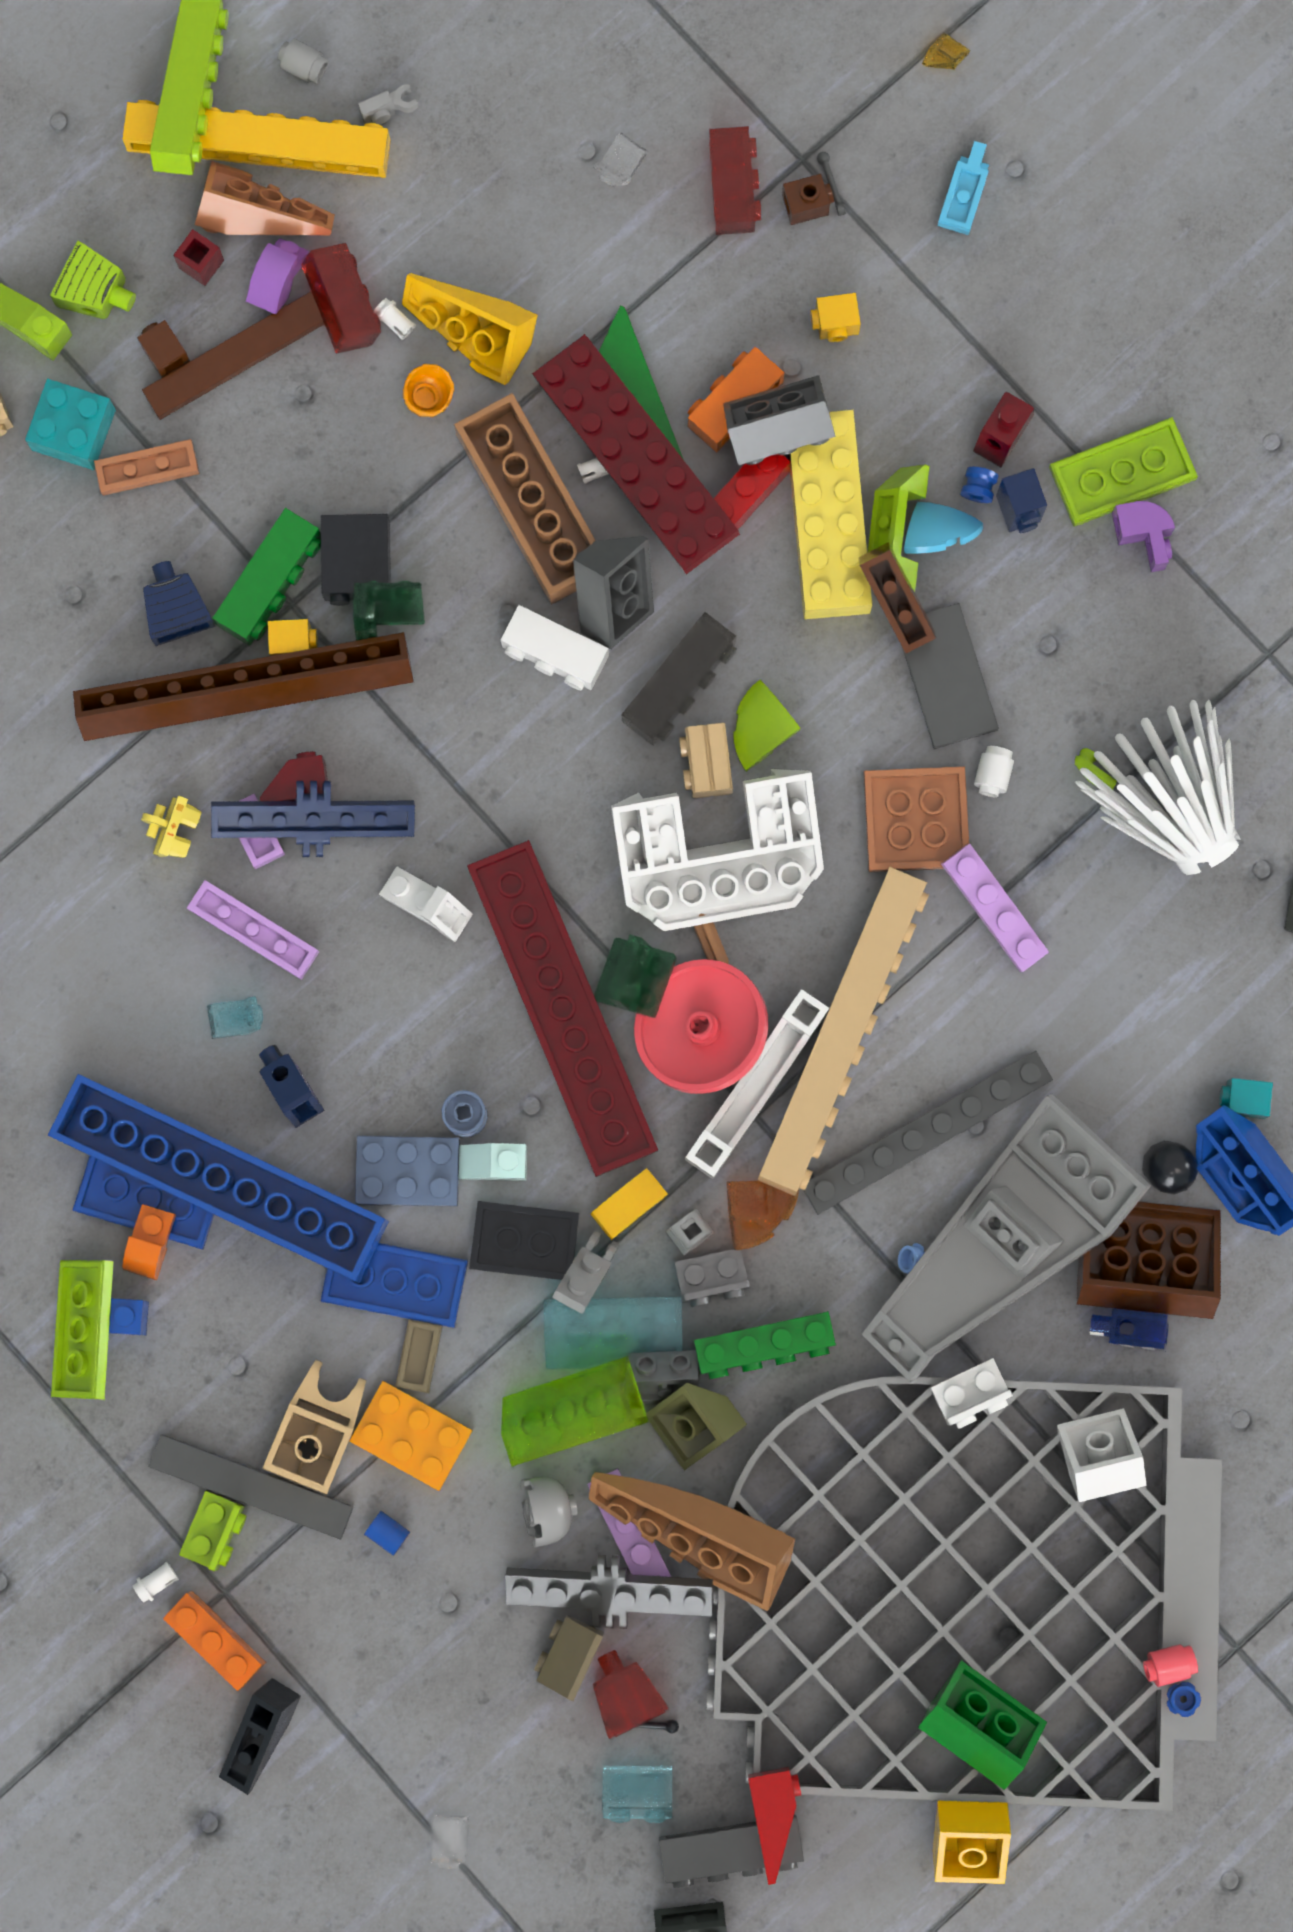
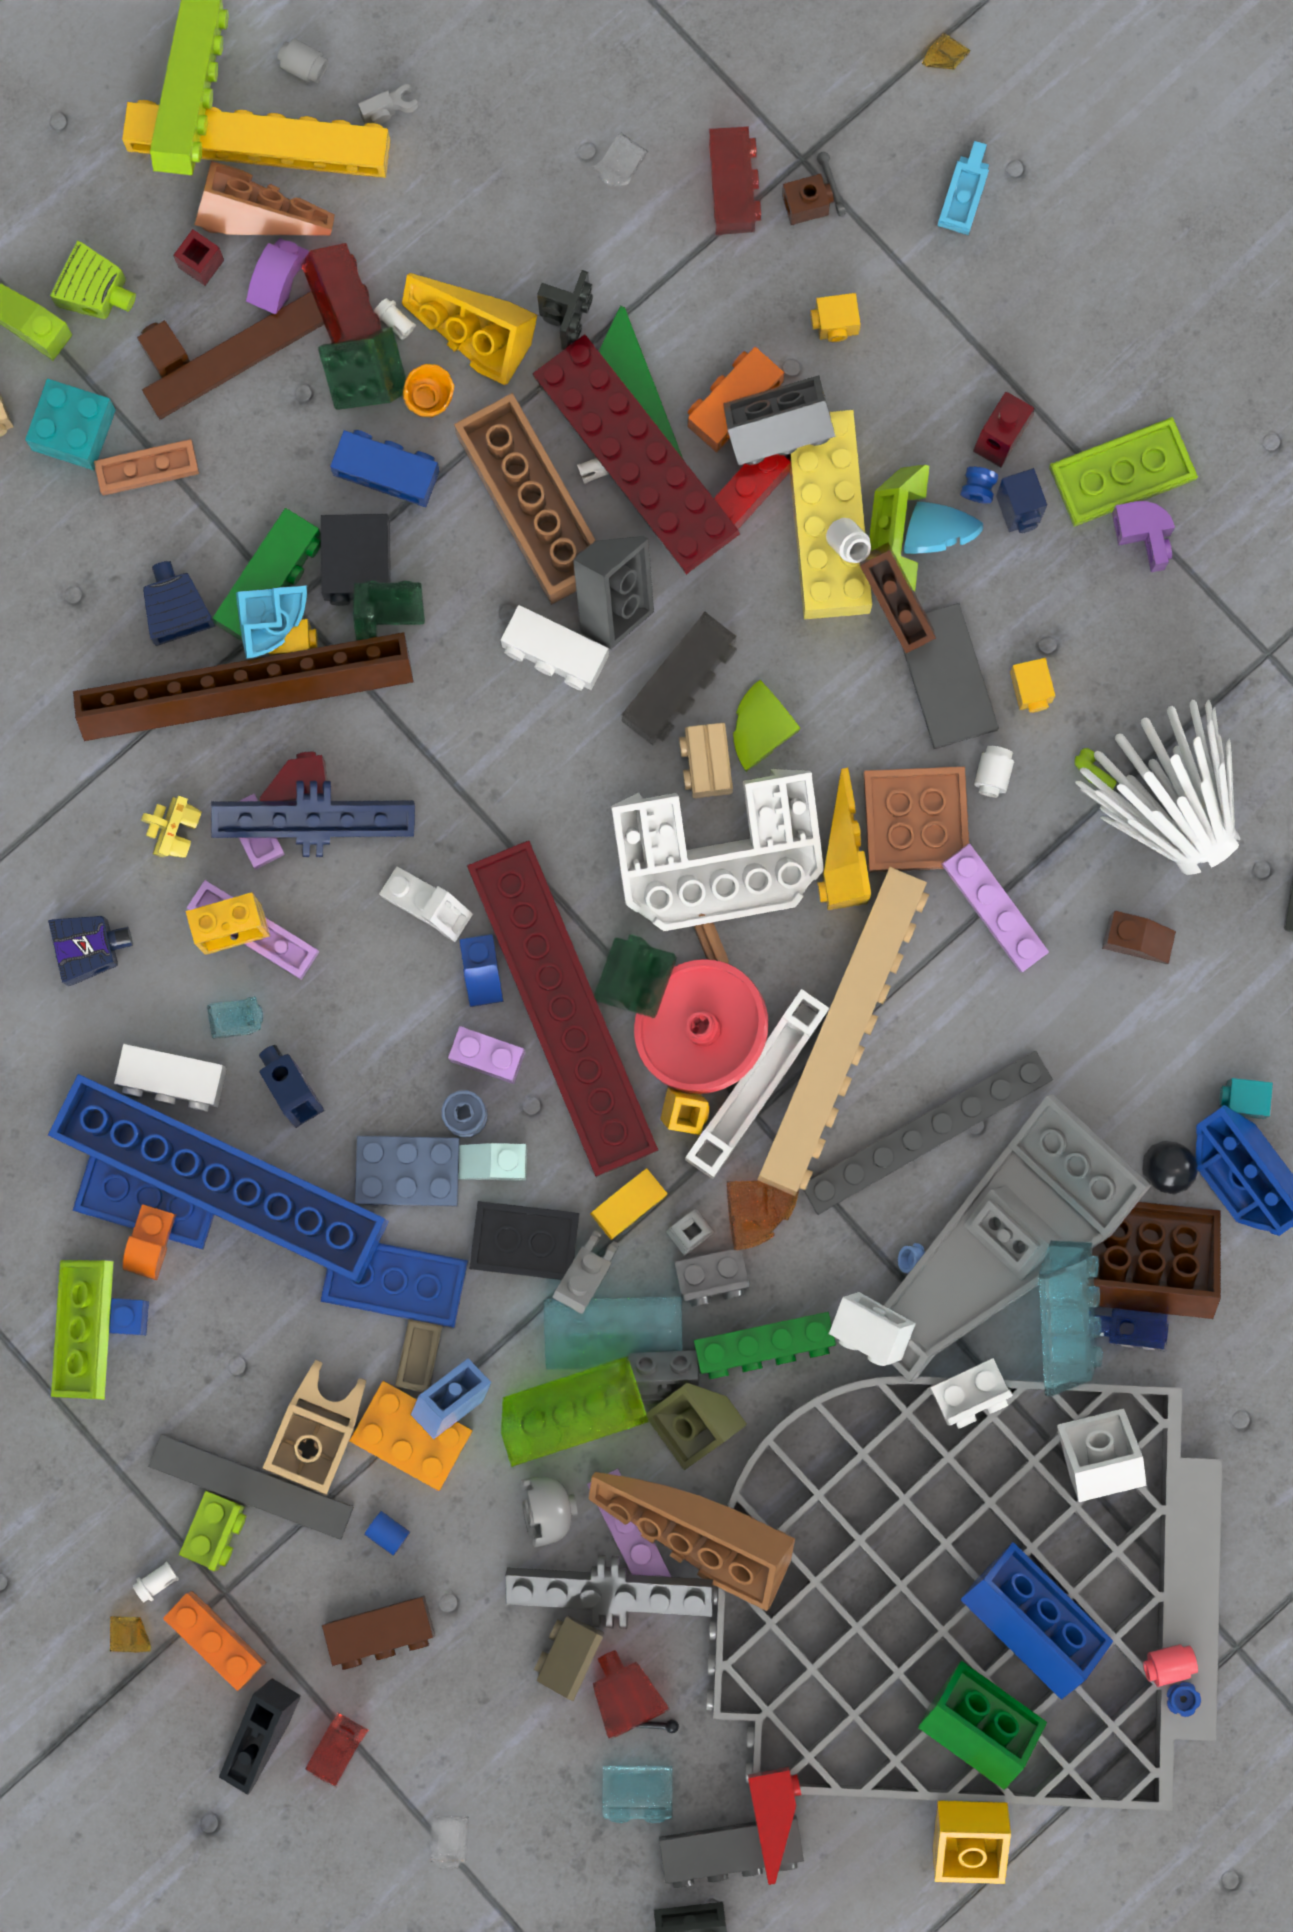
(86, 946): none -> torso
(128, 1635): none -> clear yellow slope
(170, 1077): none -> white brick
(215, 923): none -> yellow window
(269, 617): none -> medium azure brick
(336, 1750): none -> clear red torso
(363, 370): none -> clear green bracket
(379, 1632): none -> reddish brown brick
(385, 467): none -> blue brick
(450, 1398): none -> medium blue brick
(481, 970): none -> blue slope
(486, 1055): none -> lavender brick
(566, 308): none -> pearl dark grey bracket
(684, 1111): none -> yellow brick
(845, 866): none -> yellow wedge
(848, 540): none -> white brick
(871, 1329): none -> white brick
(1032, 685): none -> yellow brick
(1037, 1621): none -> blue slope
(1069, 1315): none -> clear light blue slope
(1138, 937): none -> reddish brown slope

